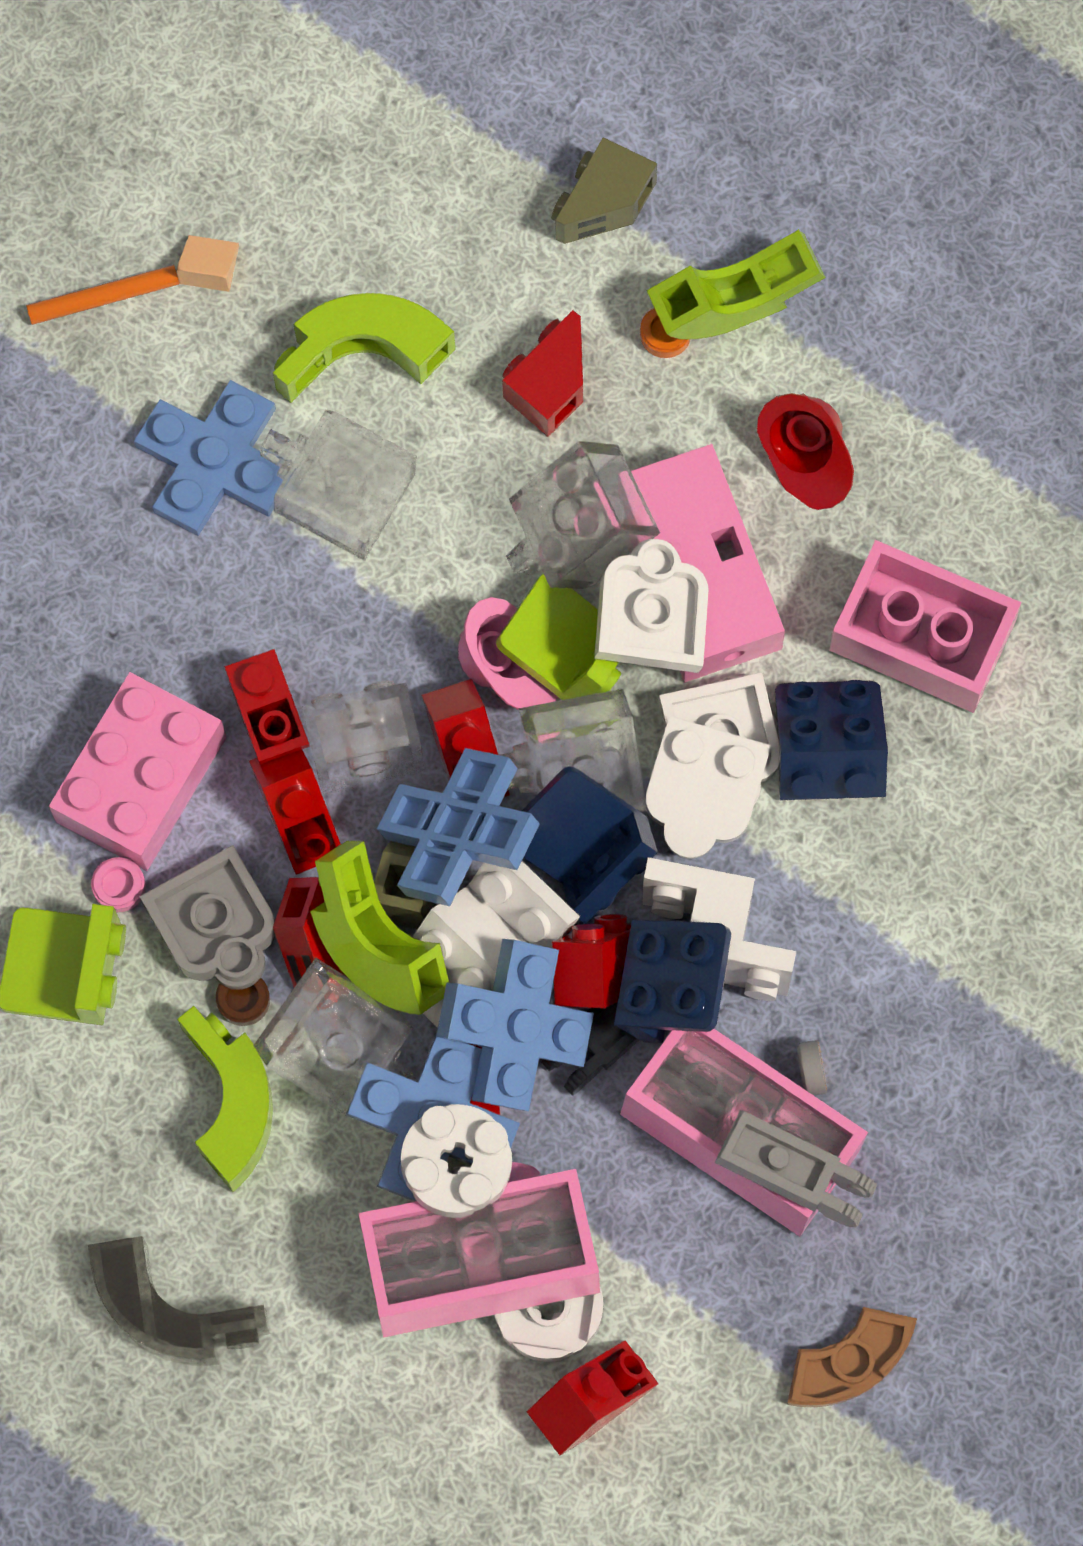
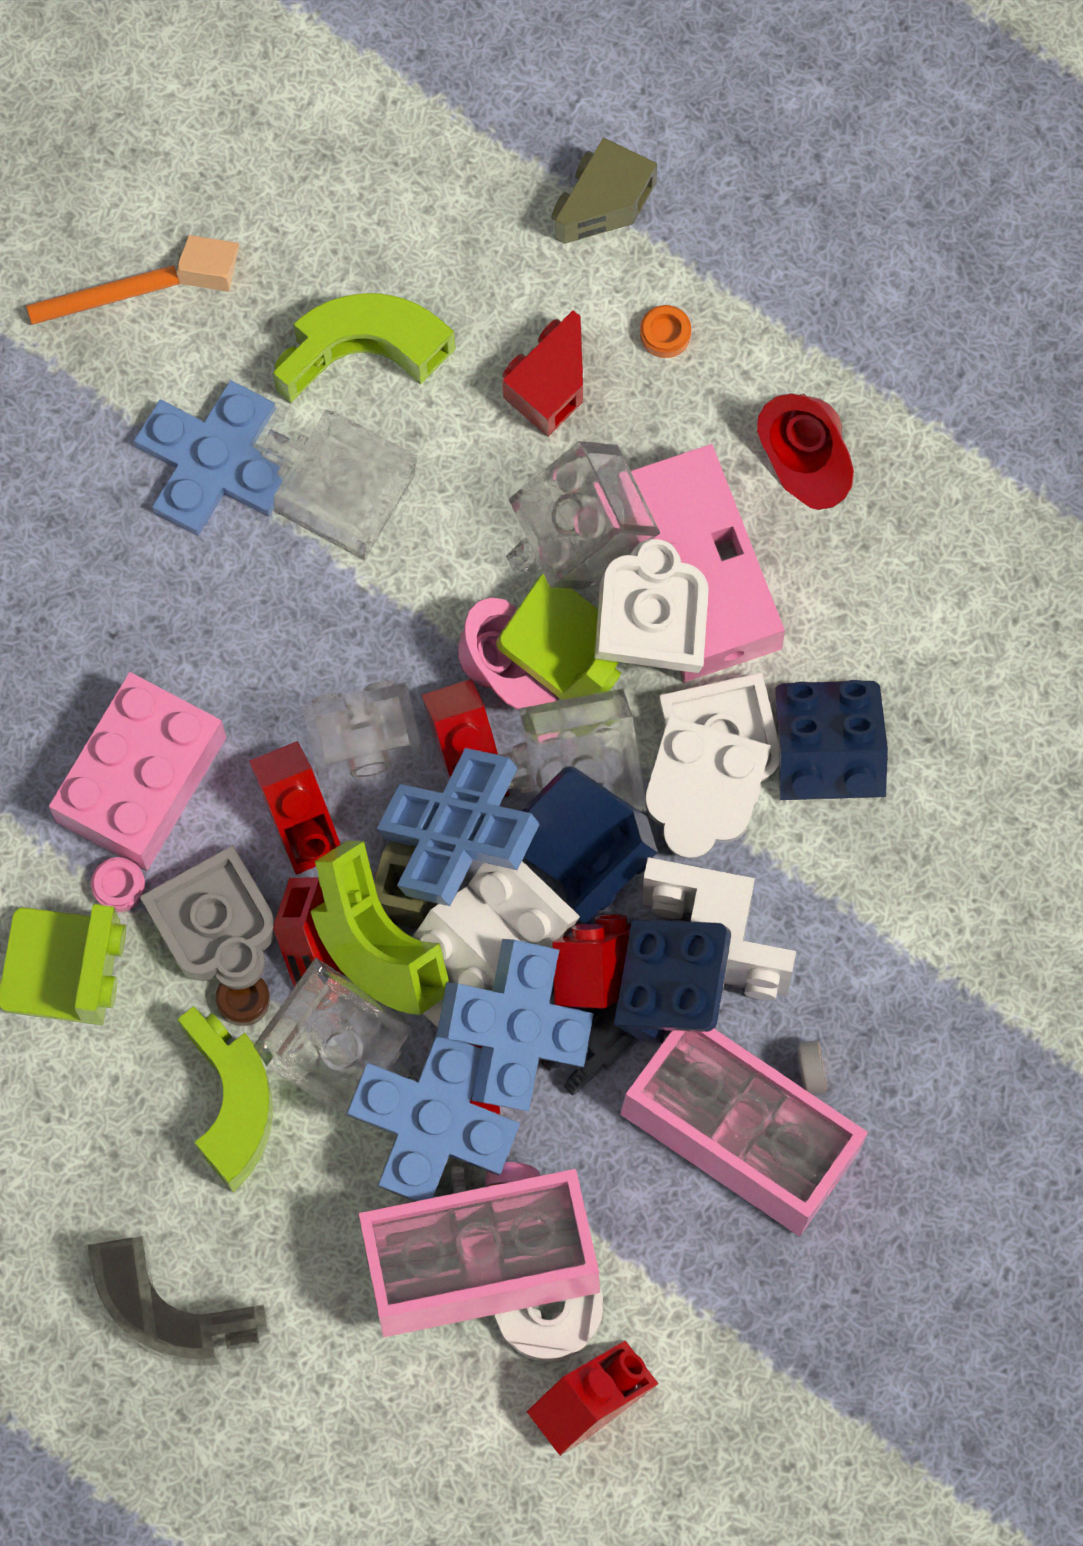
(266, 706): red slope -> none
(442, 1131): white plate -> none
(727, 298): lime arch -> none
(792, 1168): light grey hinge -> none
(854, 1363): medium nougat tile -> none
(924, 626): bright pink brick -> none

